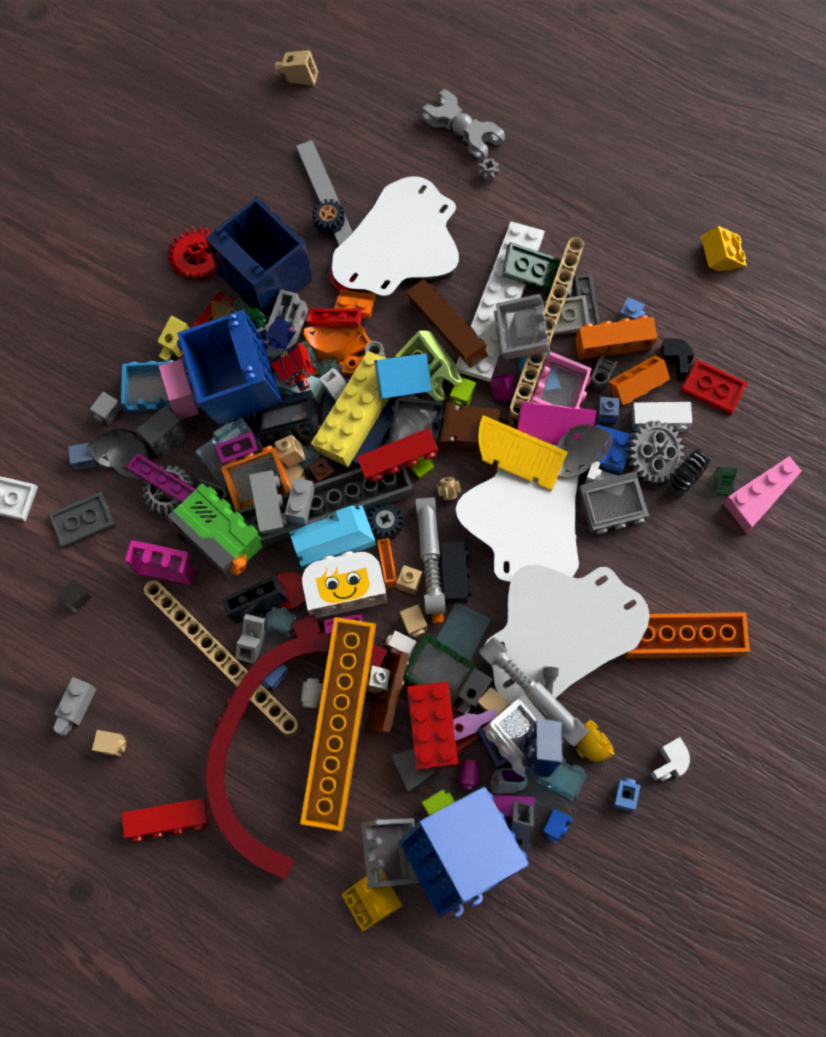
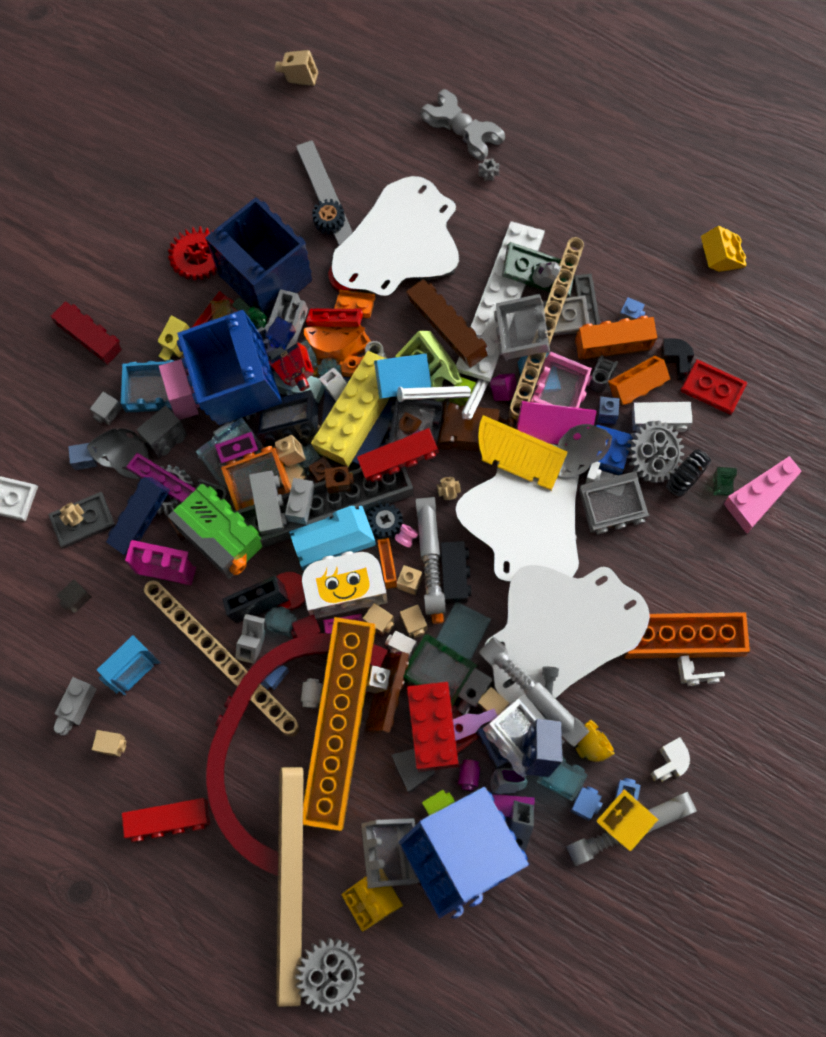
(71, 514): none -> tan gear
(87, 333): none -> dark red brick
(127, 666): none -> dark azure window
(138, 514): none -> dark blue brick
(289, 885): none -> tan beam
(317, 962): none -> light grey gear
(333, 473): none -> reddish brown brick
(381, 618): none -> tan brick
(406, 535): none -> bright pink wheel
(409, 424): none -> reddish brown tile
(422, 468): lime tile -> none
(432, 393): none -> white axle
(474, 399): none -> white axle
(546, 274): none -> light grey rock
(556, 826): blue brick -> none
(587, 803): none -> medium blue brick
(627, 820): none -> yellow slope
(666, 813): none -> light grey piece
(686, 669): none -> white bracket

